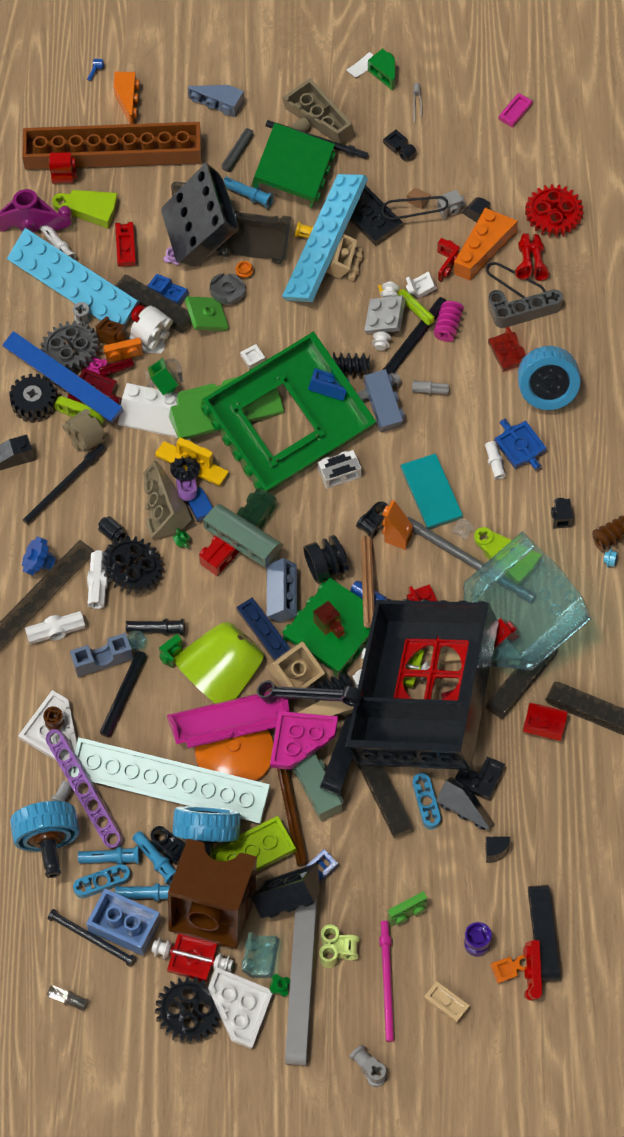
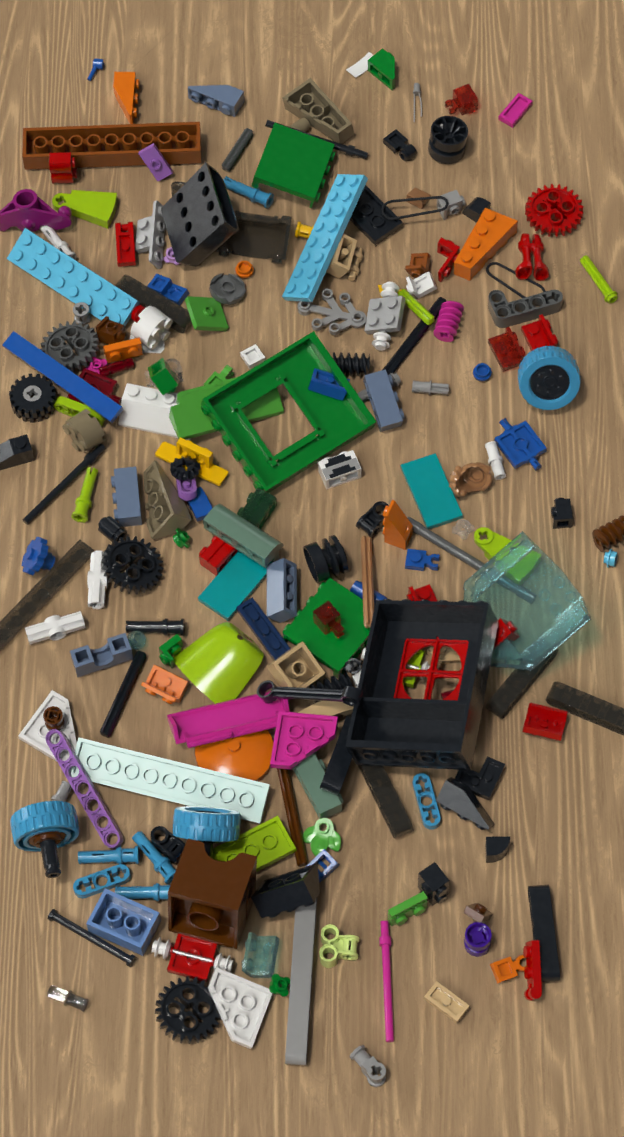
(83, 502): none -> lime pin
(126, 496): none -> sand blue brick
(151, 235): none -> light grey bracket
(155, 162): none -> medium lavender plate
(165, 684): none -> orange bracket
(217, 378): none -> bright green plate
(233, 585): none -> teal tile
(322, 839): none -> bright green plate
(334, 313): none -> light grey plant
(353, 665): none -> black axle
(418, 264): none -> dark orange bracket
(418, 560): none -> blue plate
(434, 884): none -> black brick
(448, 139): none -> black wheel
(464, 100): none -> clear red brick
(470, 478): none -> medium nougat hair
(478, 912): none -> reddish brown plate
(482, 372): none -> blue plate
(539, 334): none -> red bracket
(610, 295): none -> lime axle

